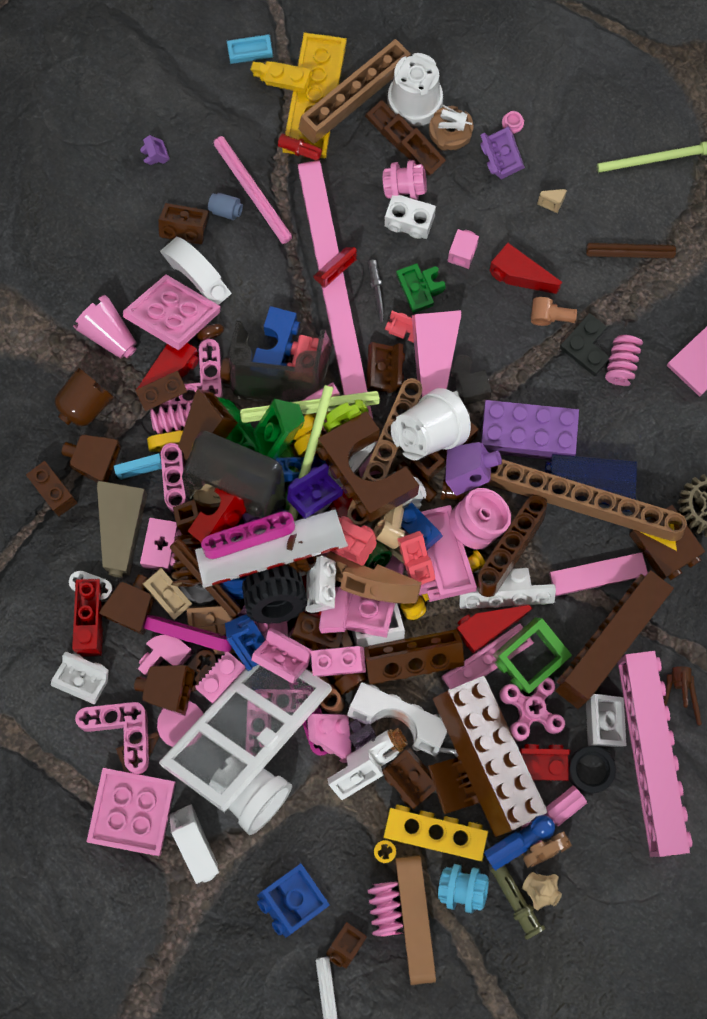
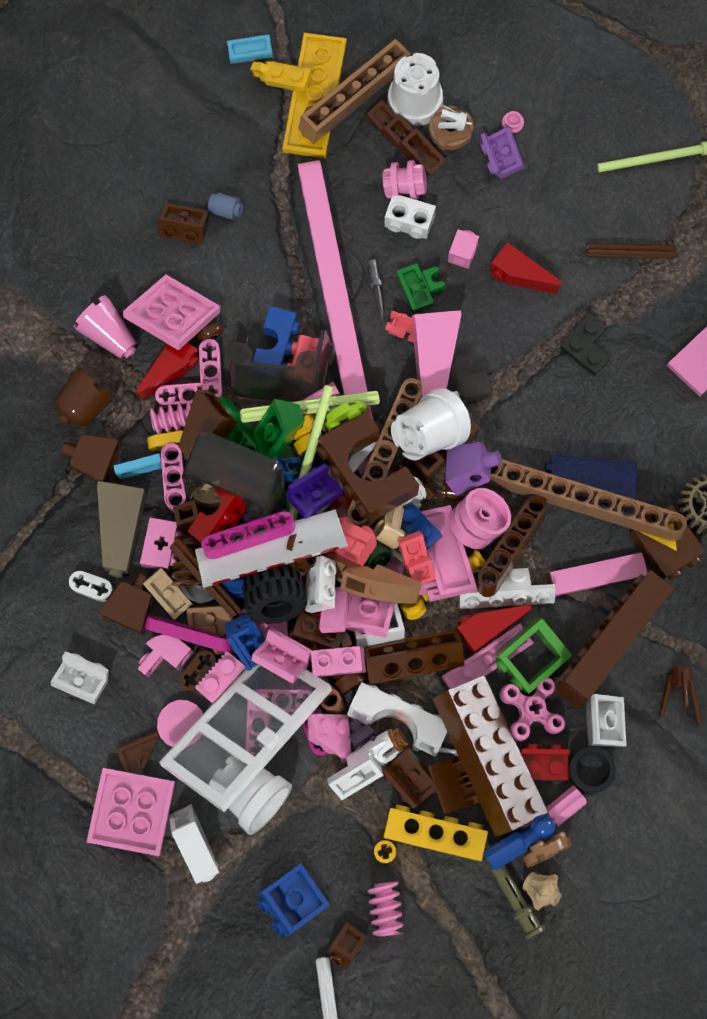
(51, 488): reddish brown brick -> none
(87, 620): red slope -> none
(130, 726): bright pink beam -> none
(155, 149): medium lavender tile -> none
(161, 391): reddish brown hinge -> none
(167, 687): reddish brown torso -> none
(196, 268): white arch -> none
(225, 371): reddish brown tile -> none
(252, 190): bright pink axle -> none
(299, 147): red axle -> none
(336, 266): red slope -> none
(385, 367): reddish brown bracket -> none
(415, 920): medium nougat beam -> none
(463, 888): medium azure piece -> none
(529, 429): medium lavender brick -> none
(546, 312): nougat pin -> none
(552, 199): tan slope -> none
(622, 360): bright pink piece -> none
(653, 755): bright pink brick -> none

